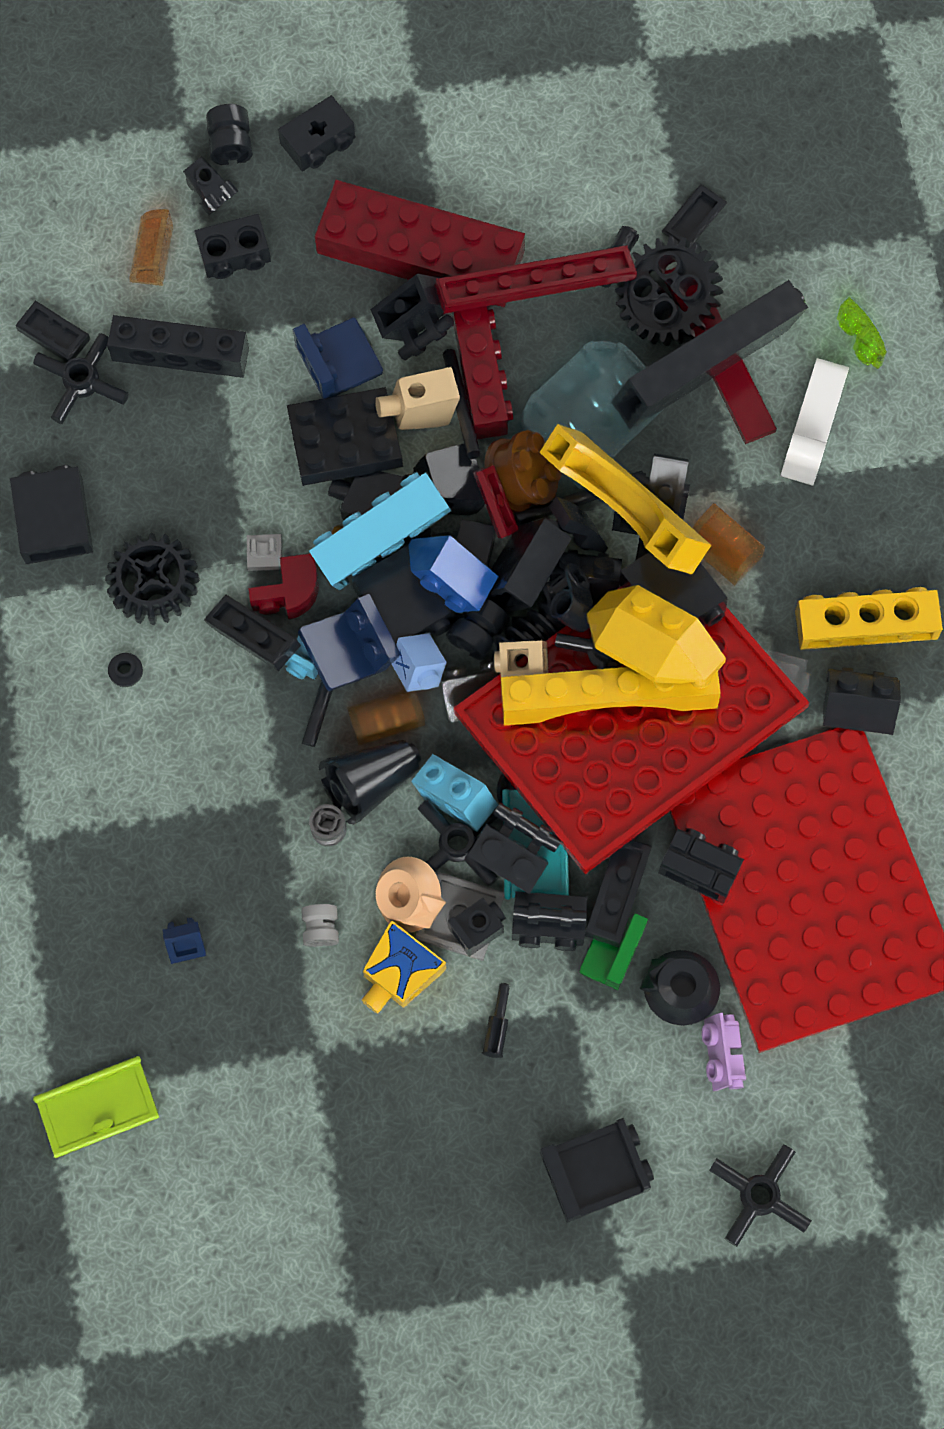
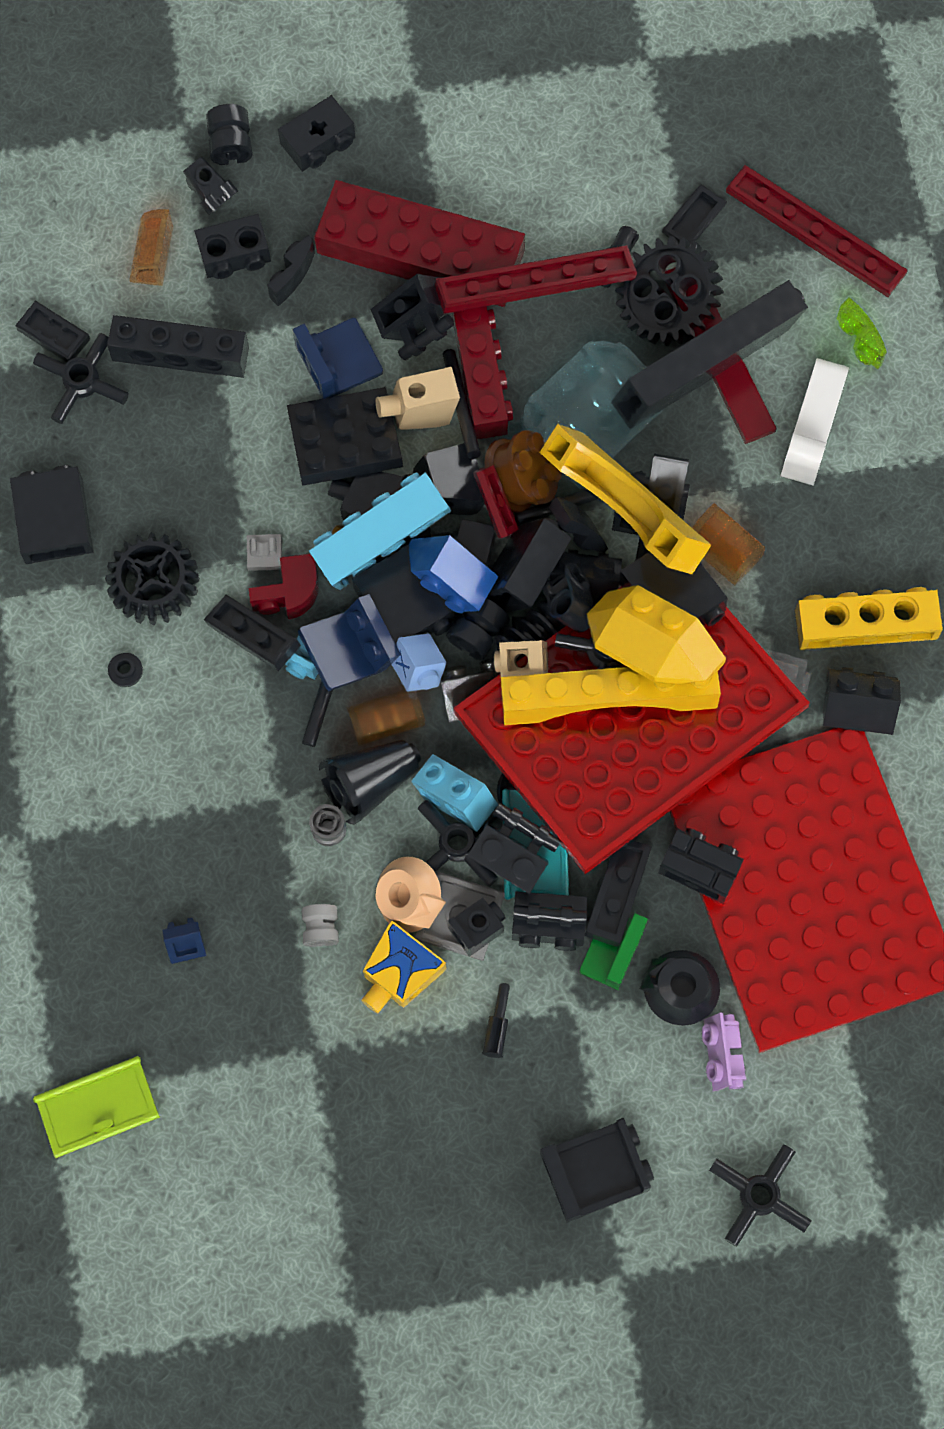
(297, 263): none -> black slope
(816, 231): none -> dark red tile

